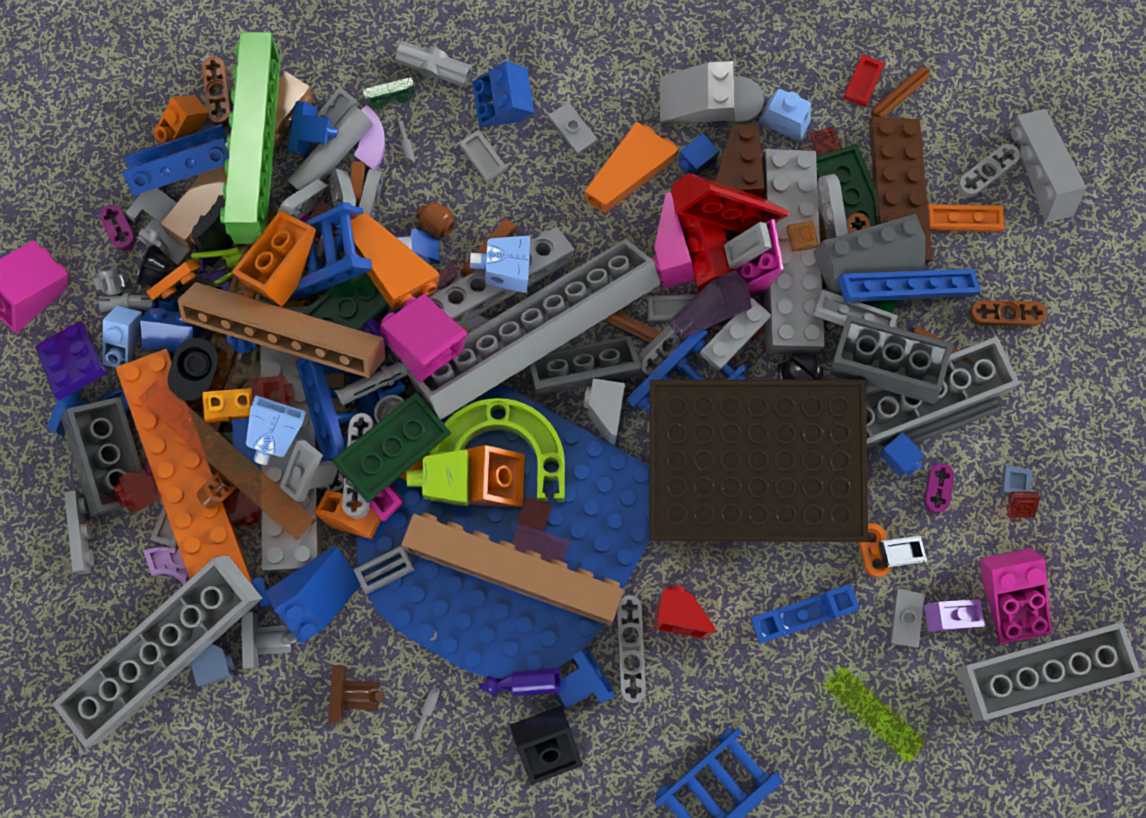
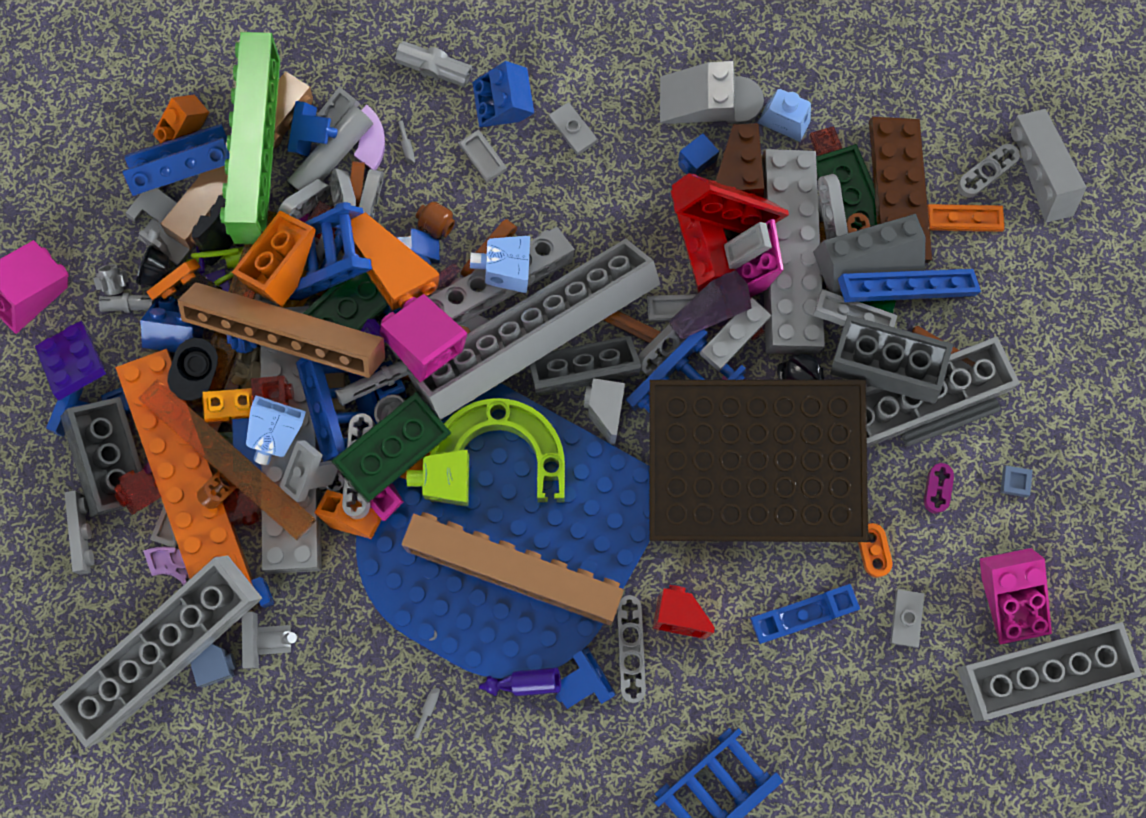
(112, 230): magenta beam -> none
(120, 335): light blue slope -> none
(210, 83): dark orange beam -> none
(314, 593): blue slope -> none
(351, 694): reddish brown piece -> none
(363, 580): light grey tile -> none
(398, 91): clear green plate -> none
(495, 477): orange slope -> none
(534, 513): clear red tile -> none
(541, 542): clear pink tile -> none
(546, 745): black slope -> none
(630, 166): orange slope -> none
(671, 251): dark pink slope -> none
(802, 236): clear orange tile -> none
(864, 80): red tile -> none
(875, 714): clear neon green tile -> none
(901, 92): dark orange axle -> none
(902, 455): blue brick -> none
(902, 551): tile -> none
(953, 615): medium lavender plate -> none
(1023, 504): clear red tile -> none
(1026, 320): dark orange beam -> none

